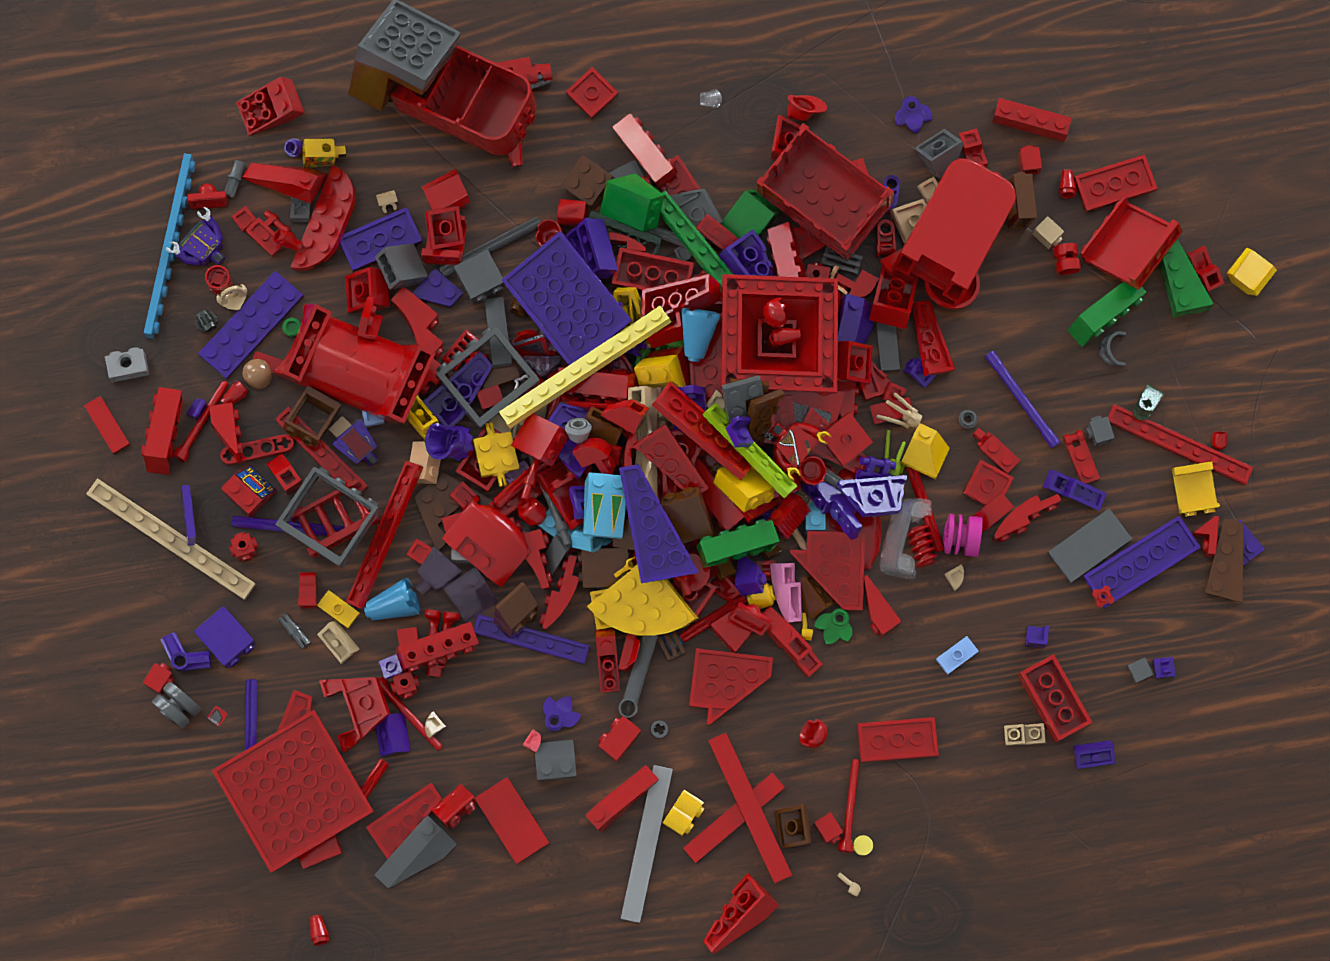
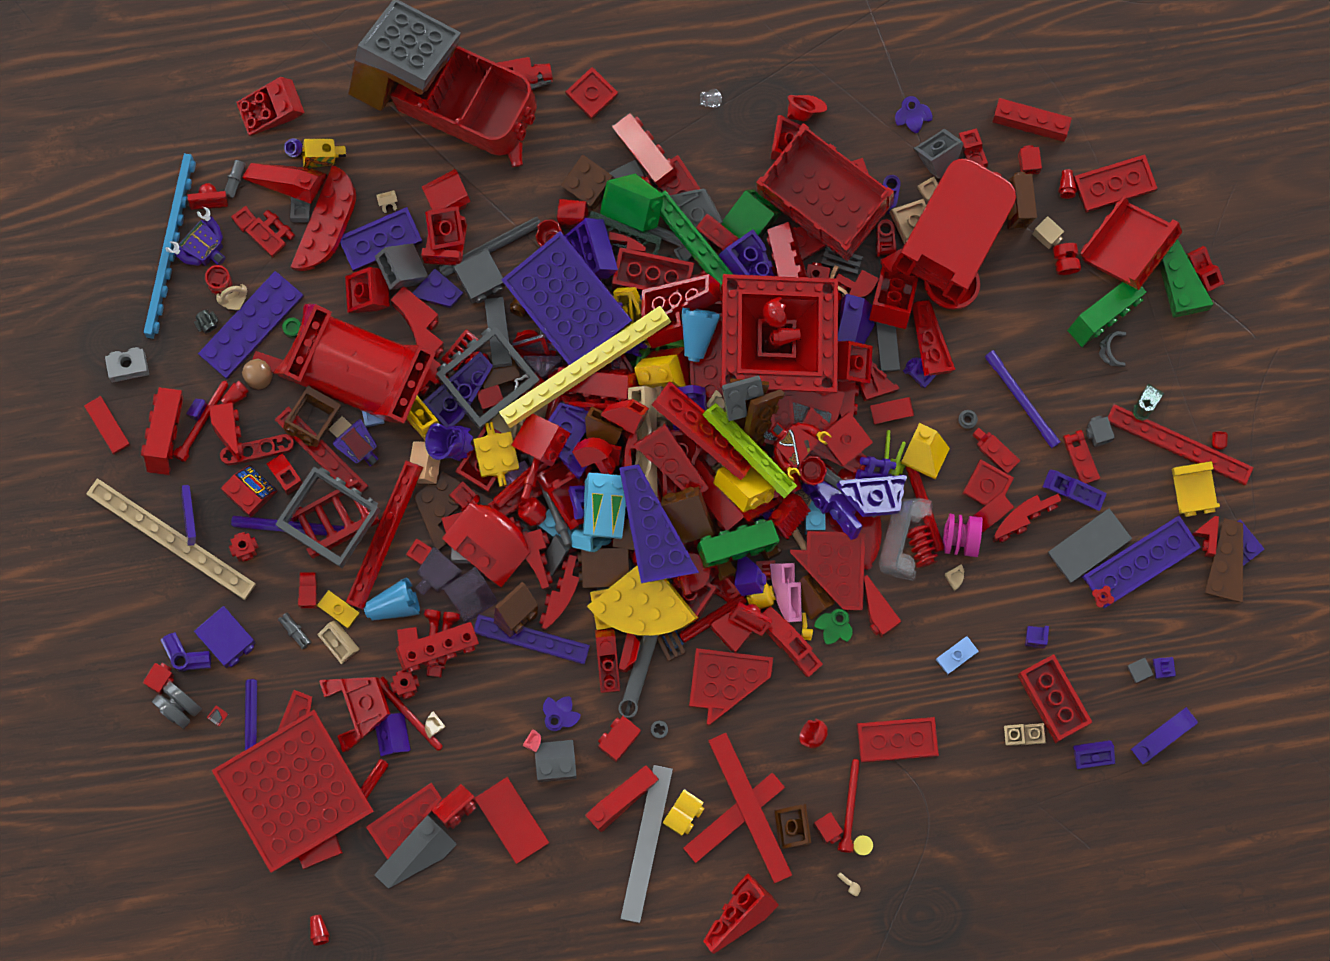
(285, 239): red cone -> none
(369, 321): red bracket -> none
(391, 666): bracket -> none
(578, 430): light grey cone -> none
(629, 565): yellow hand -> none
(739, 433): dark purple bracket -> none
(892, 388): red tile -> none
(910, 416): tan plant -> none
(1164, 735): none -> dark purple arch
(1251, 272): yellow slope -> none

